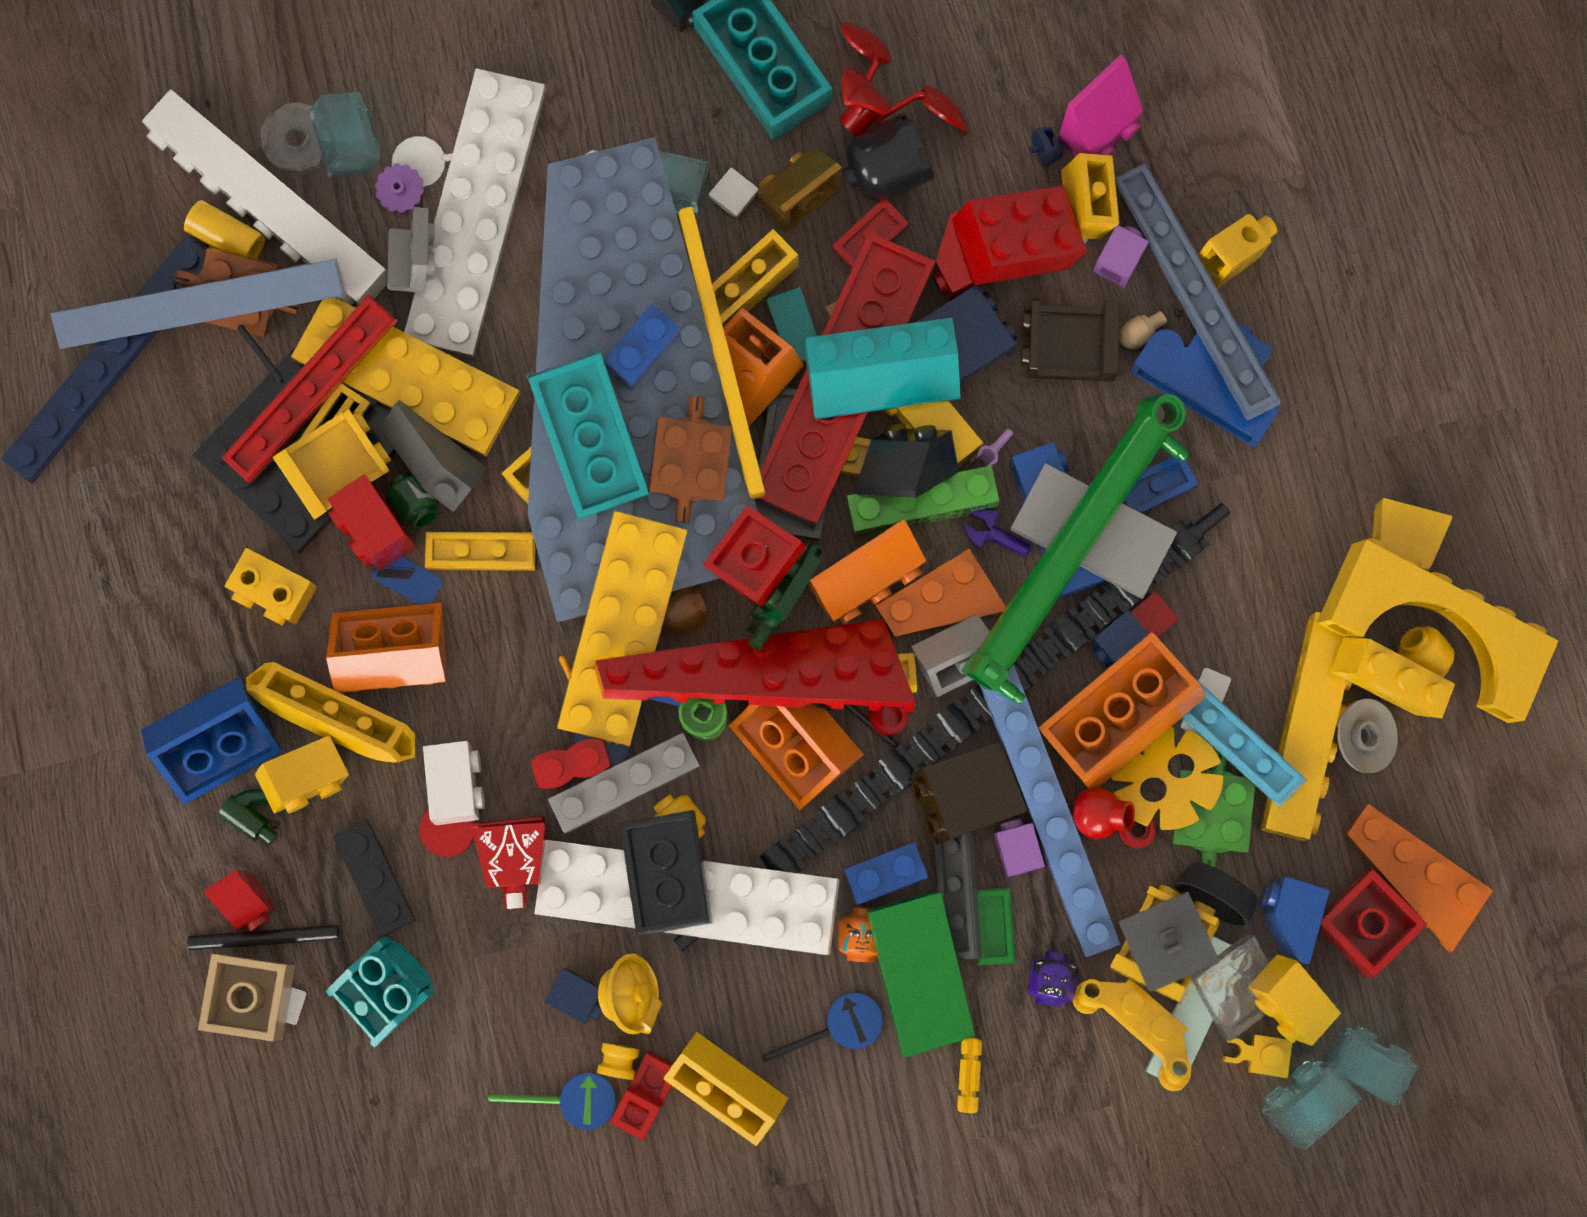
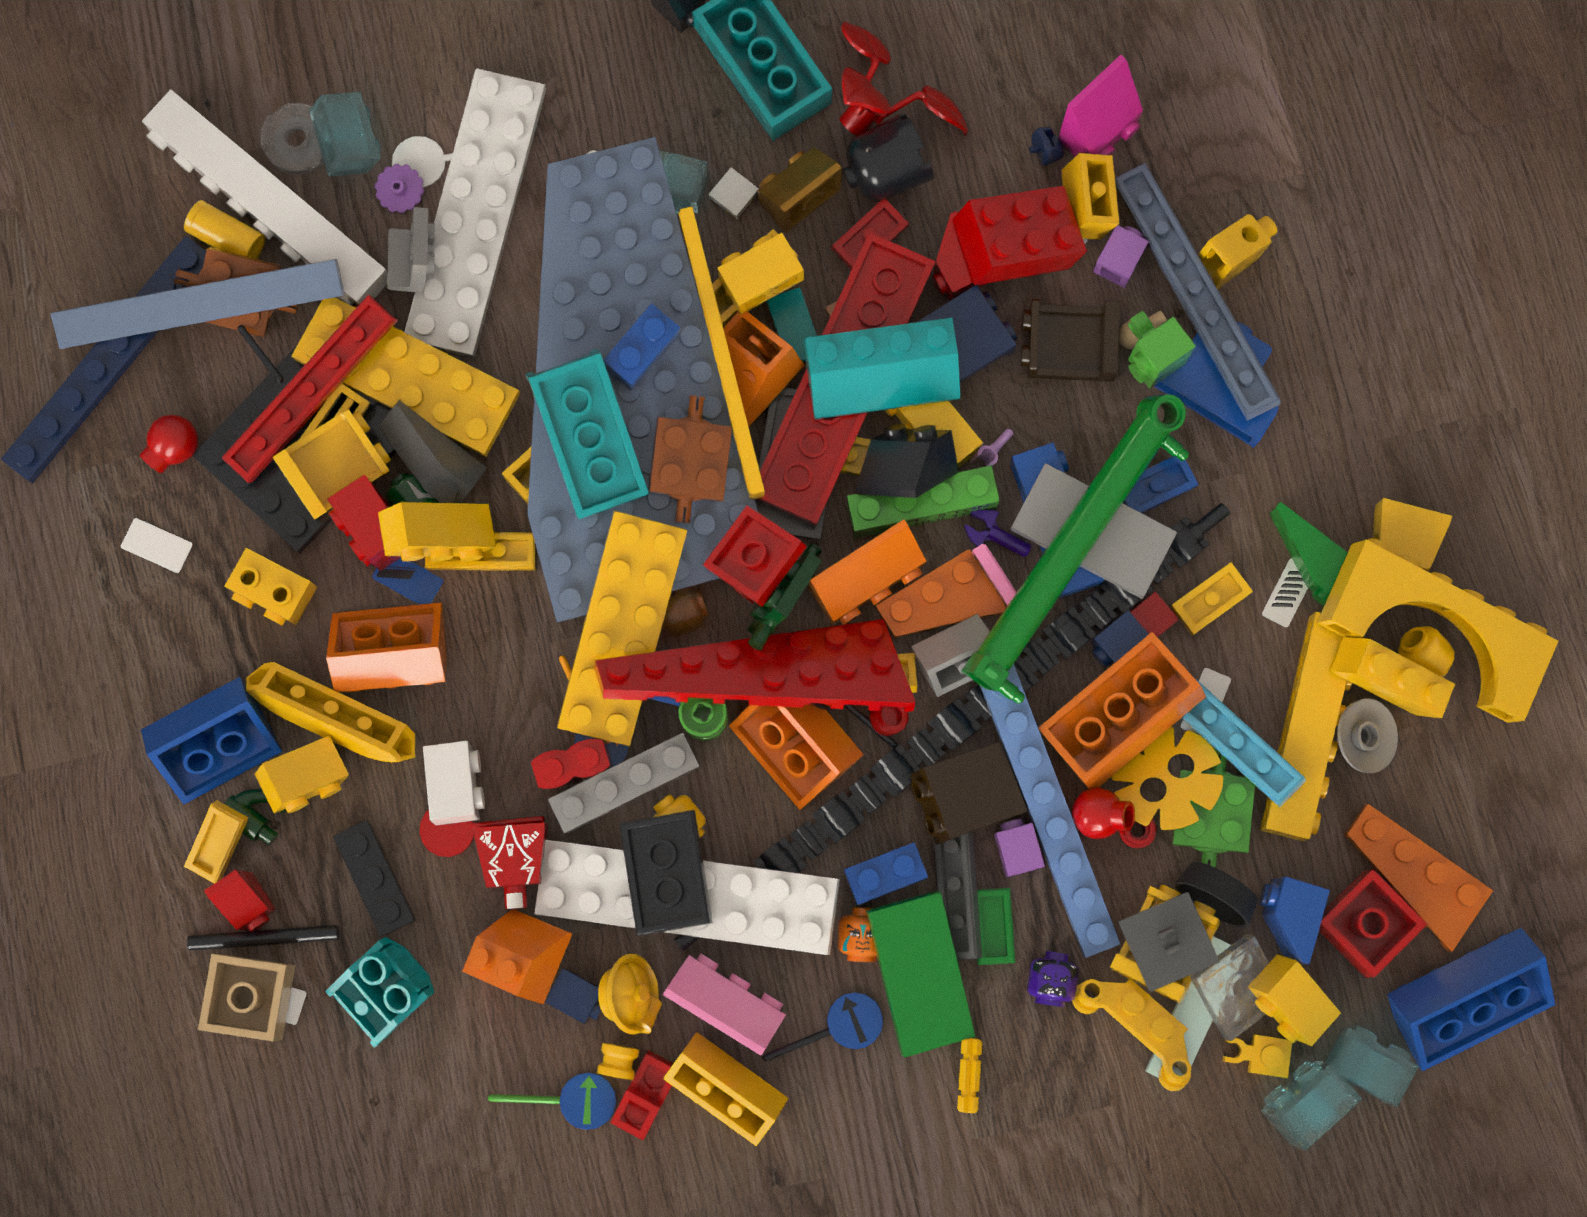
(156, 545): none -> white sticker
(169, 442): none -> red piece
(216, 841): none -> yellow tile
(437, 530): none -> yellow brick
(518, 955): none -> orange slope
(726, 1003): none -> bright pink slope
(760, 272): none -> yellow brick
(994, 573): none -> bright pink tile
(1158, 350): none -> bright green brick
(1211, 599): none -> yellow plate
(1286, 596): none -> white sticker
(1312, 551): none -> green slope
(1472, 998): none -> blue slope

